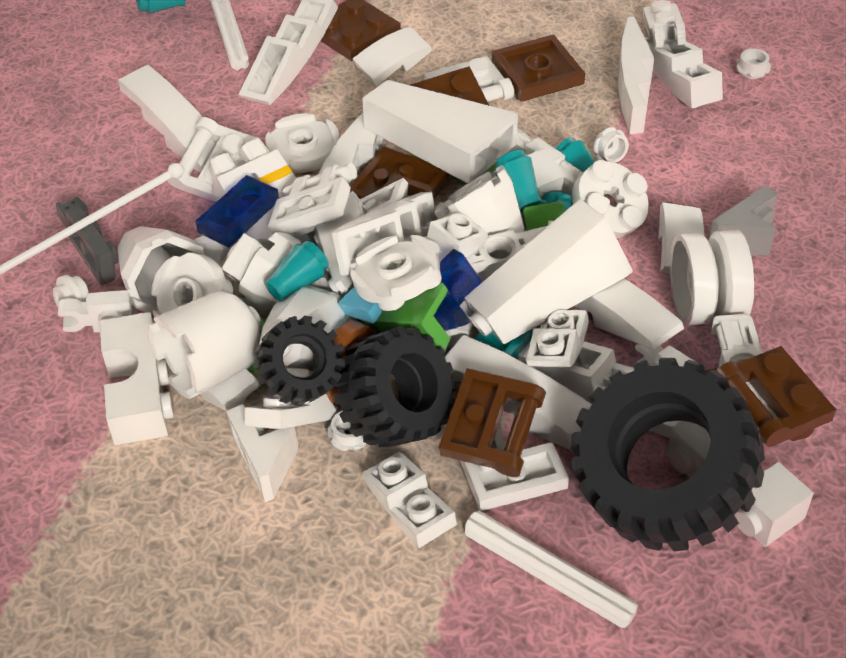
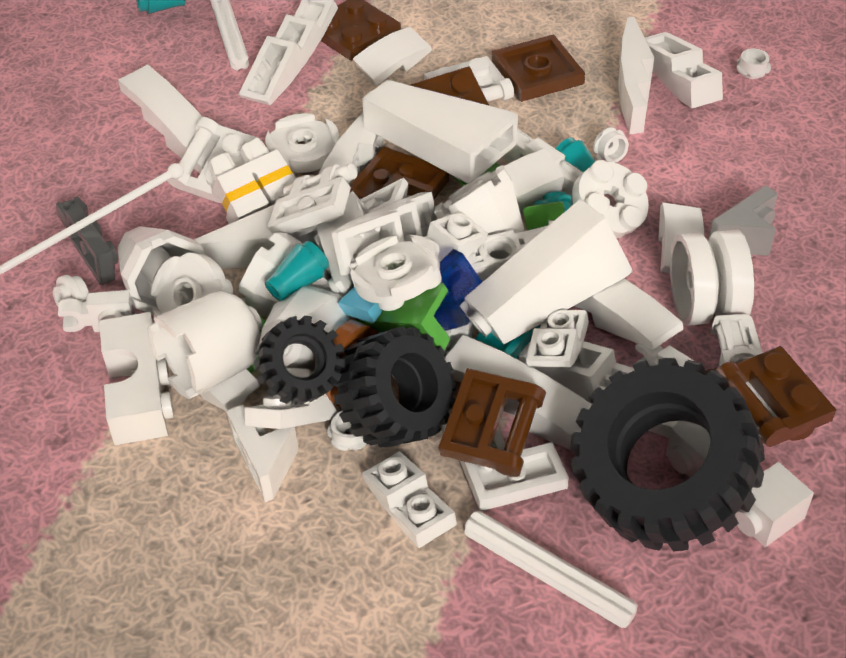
(237, 211): clear blue plate -> none
(240, 257): white slope -> none
(523, 177): teal cone -> none
(664, 23): white hinge -> none

